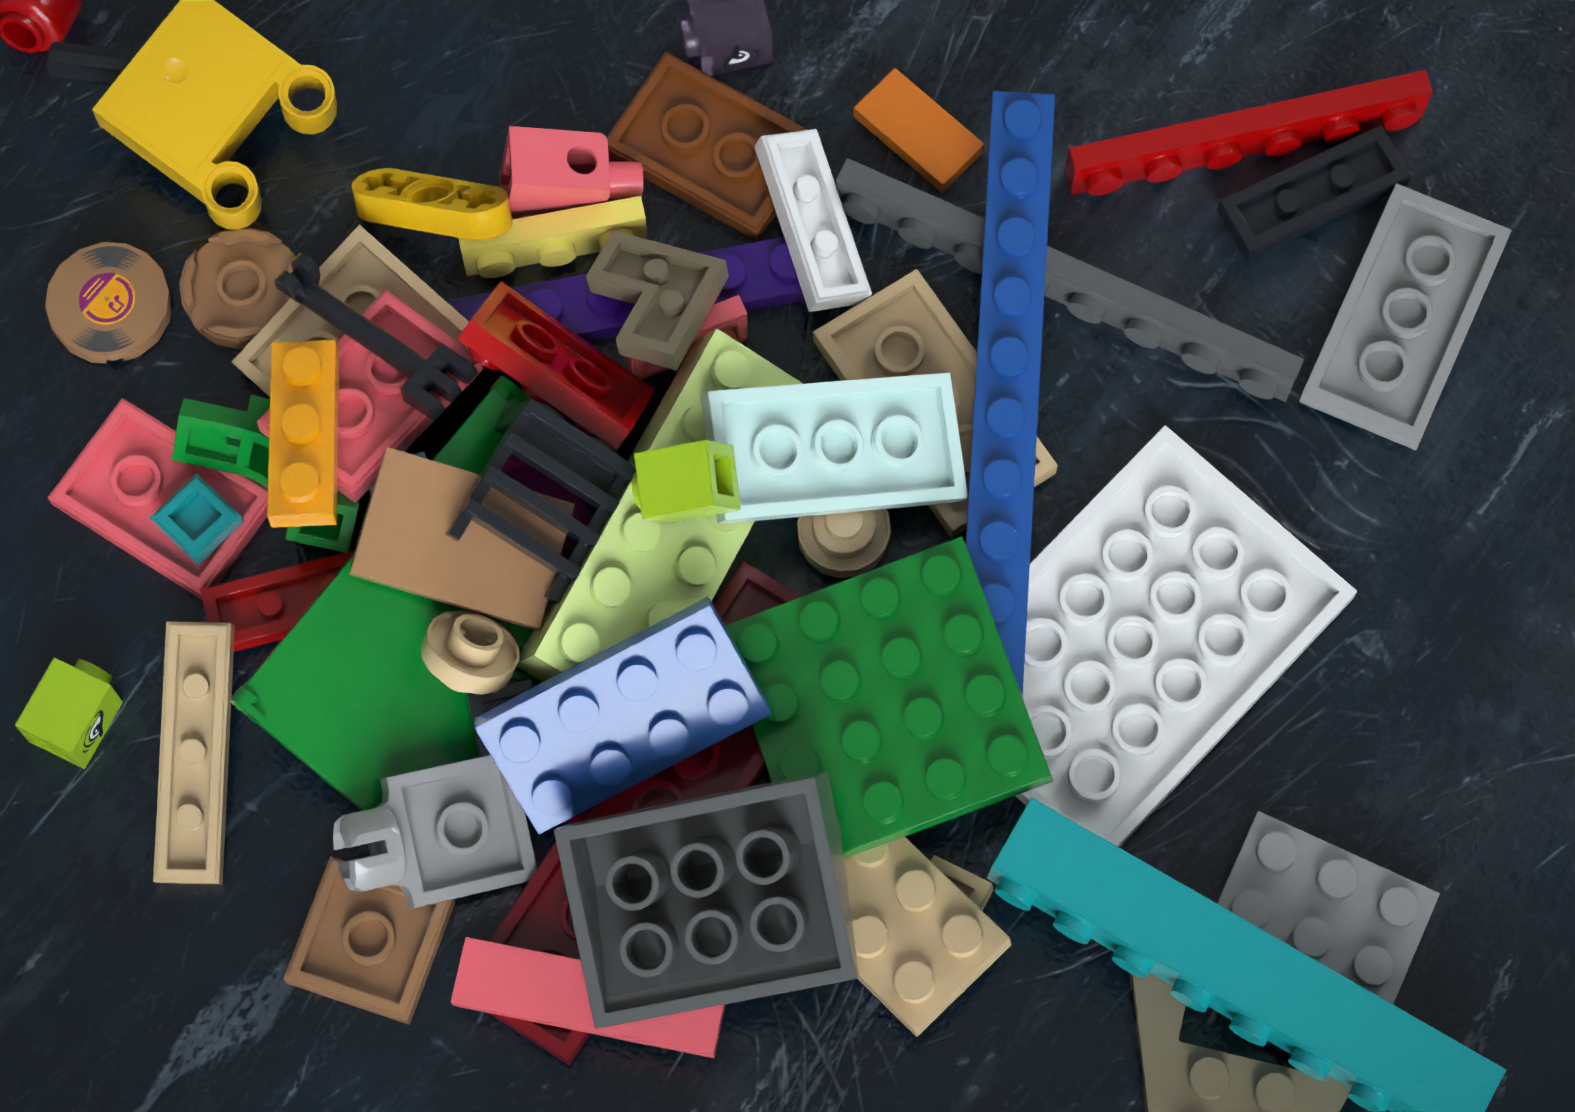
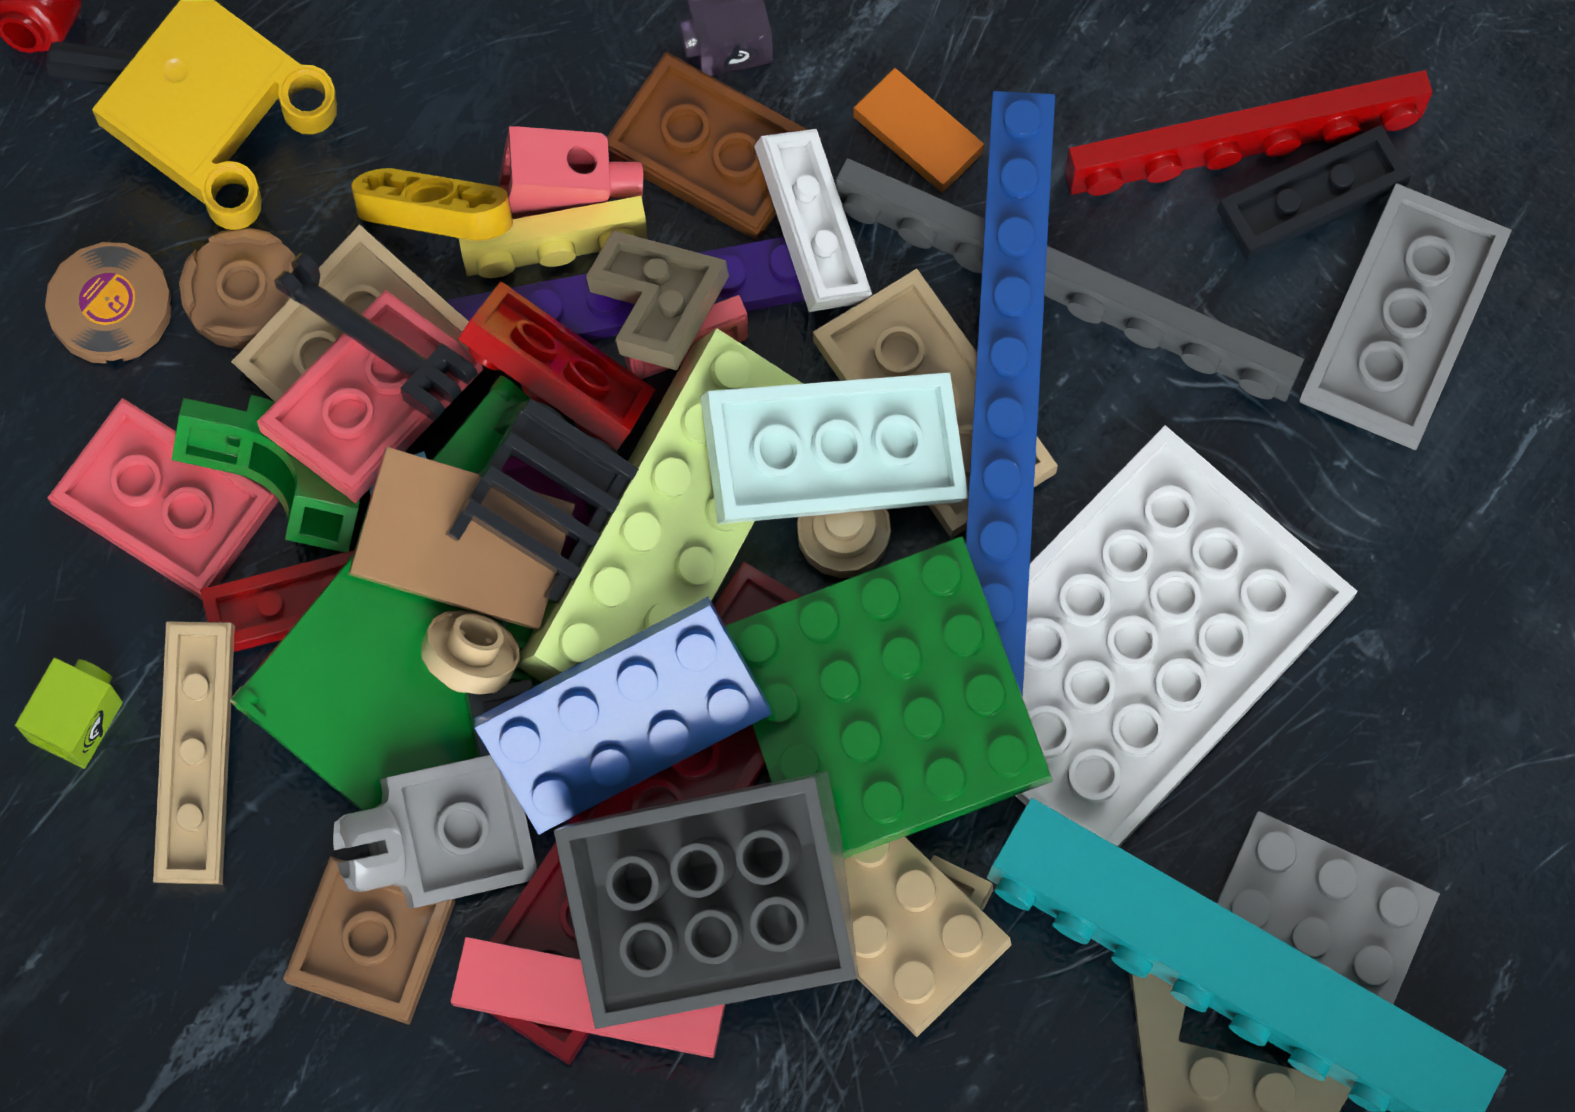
(197, 519): teal tile -> none
(303, 434): light orange plate -> none
(686, 481): lime brick -> none

